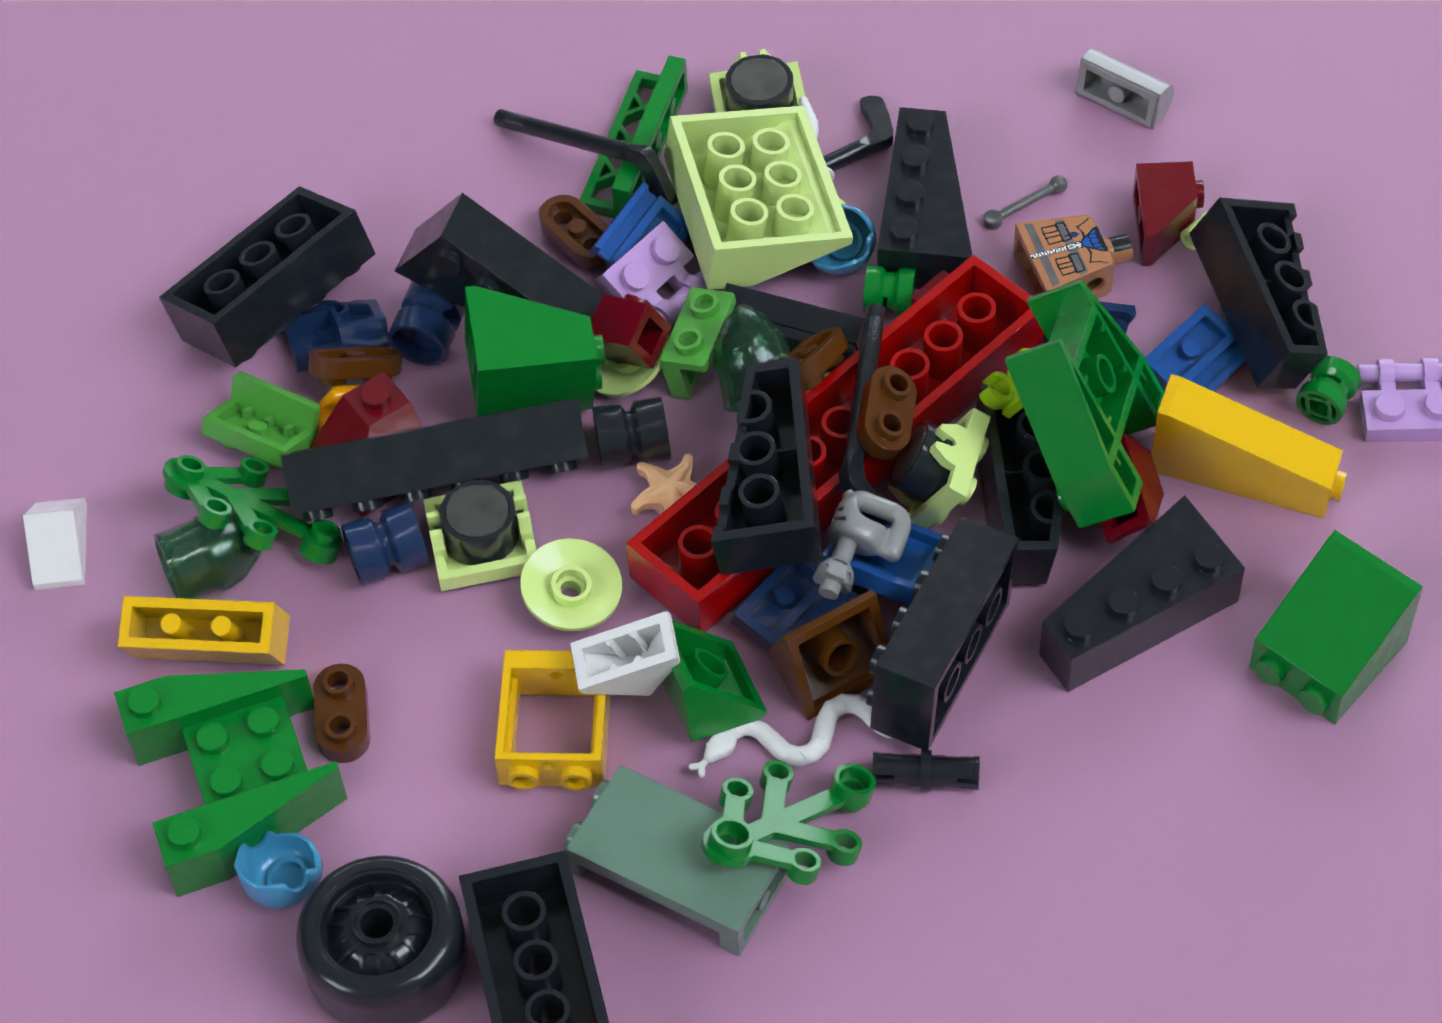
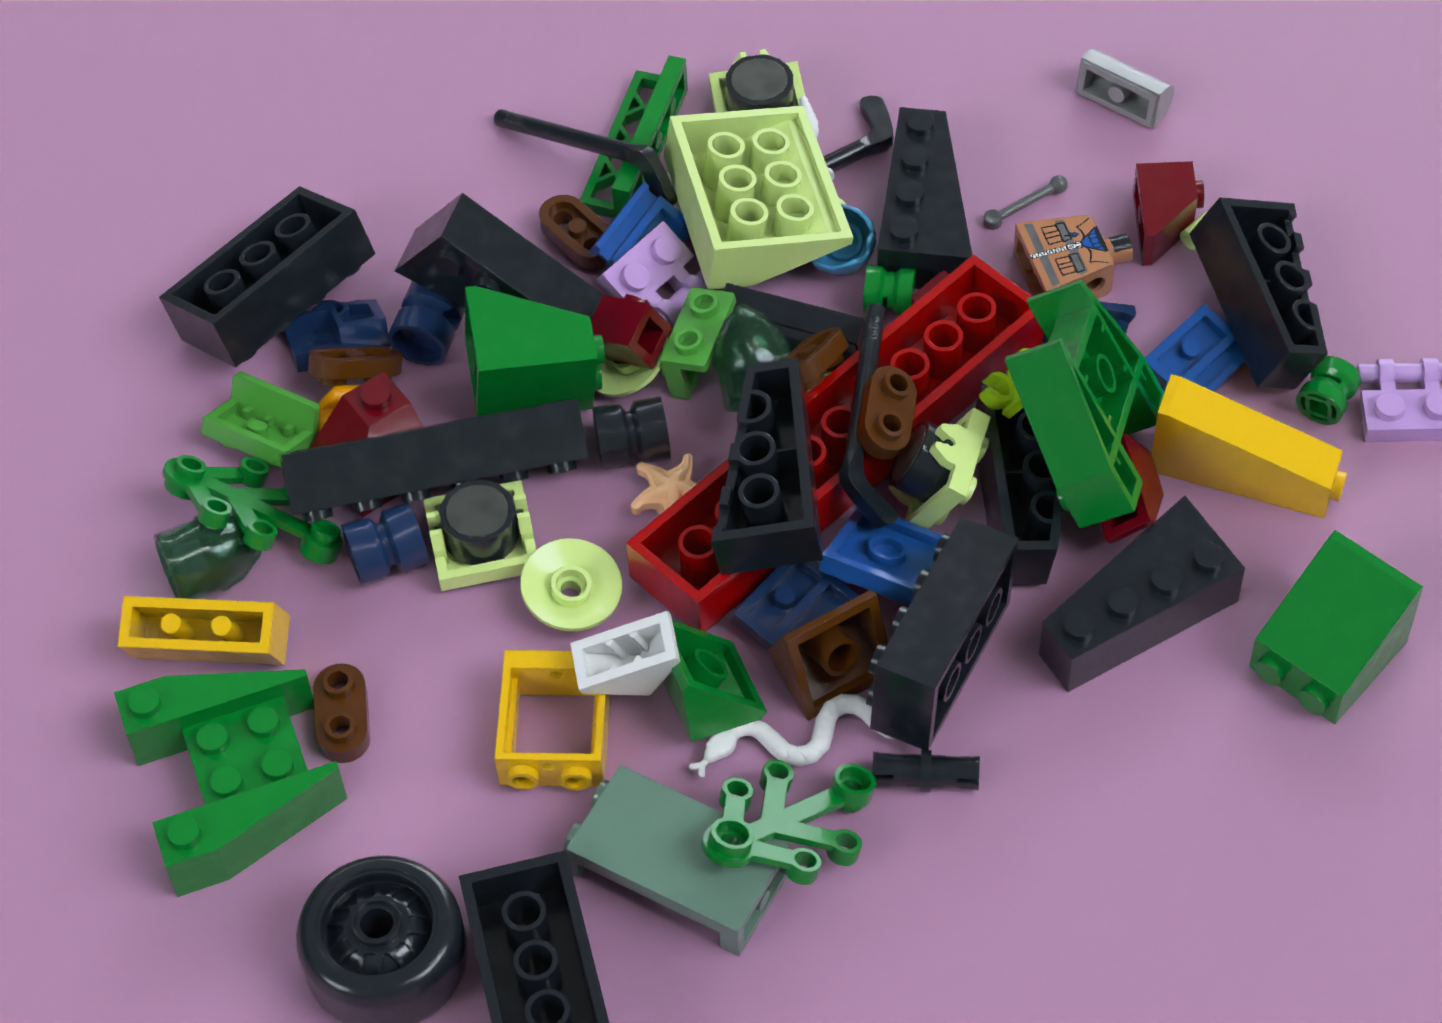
(57, 543): white slope -> none
(279, 869): dark azure hair -> none
(860, 535): light grey piece -> none

